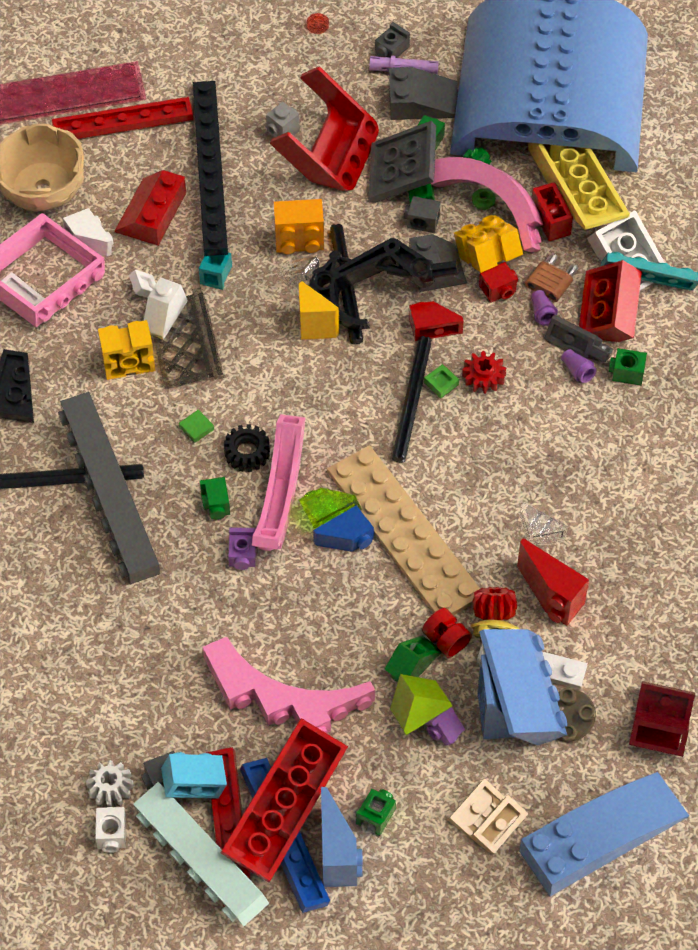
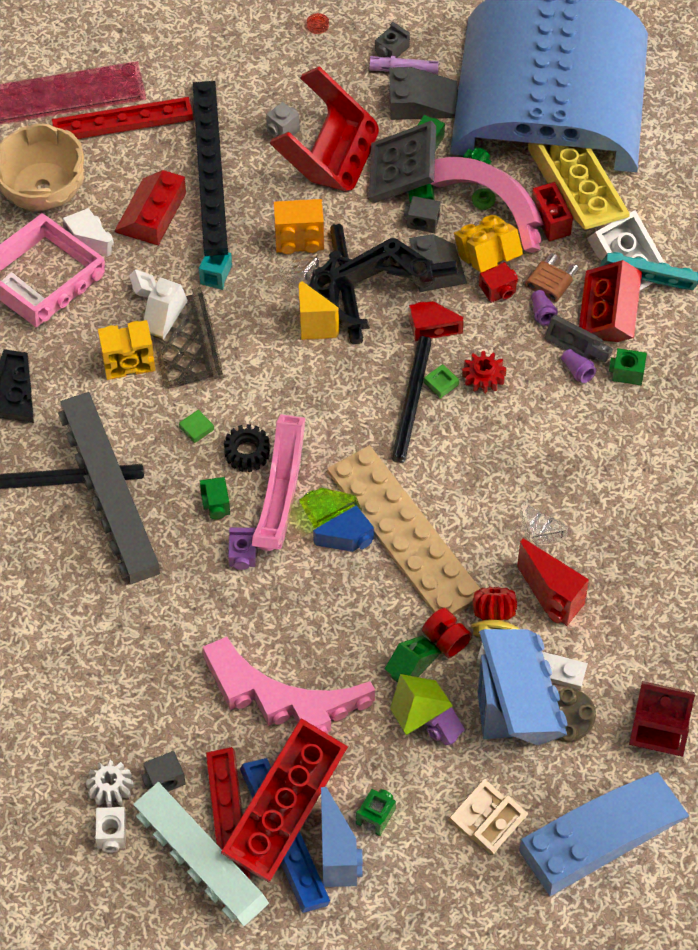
(193, 775): medium azure brick -> none

